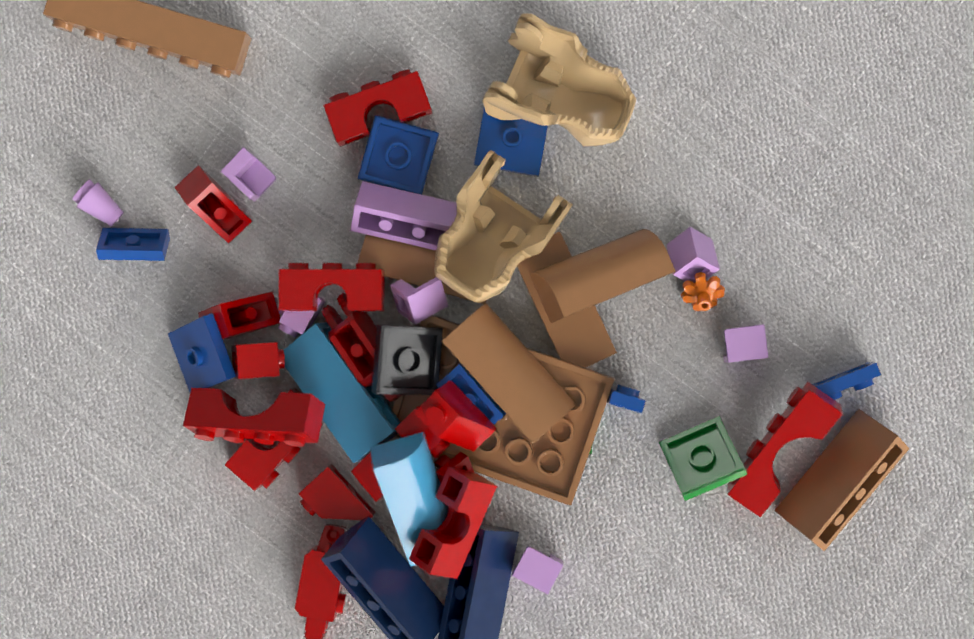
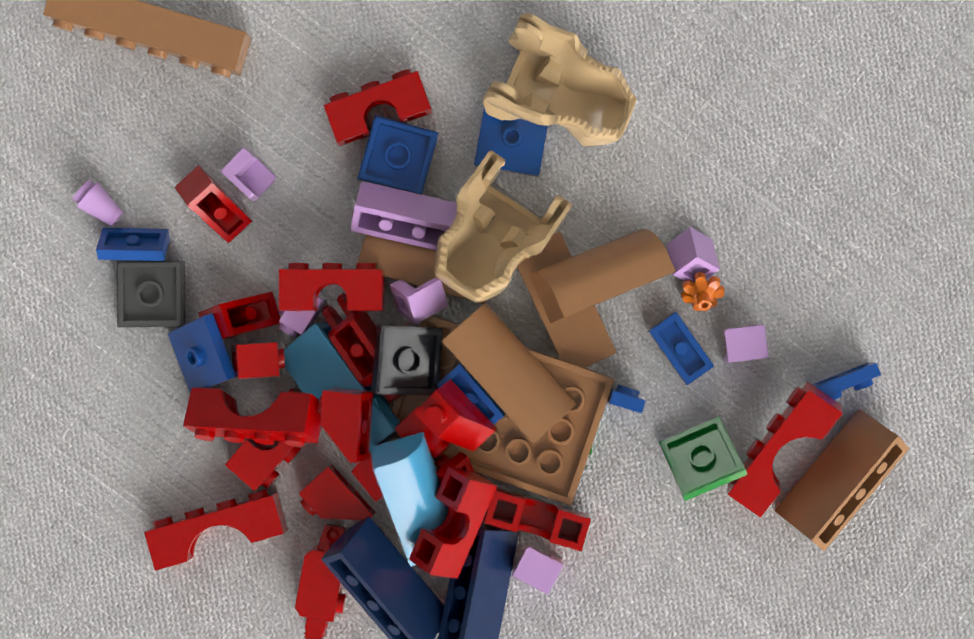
(151, 294): none -> dark grey plate
(256, 518): none -> red arch
(347, 420): none -> red slope
(538, 517): none -> red arch
(681, 348): none -> blue plate

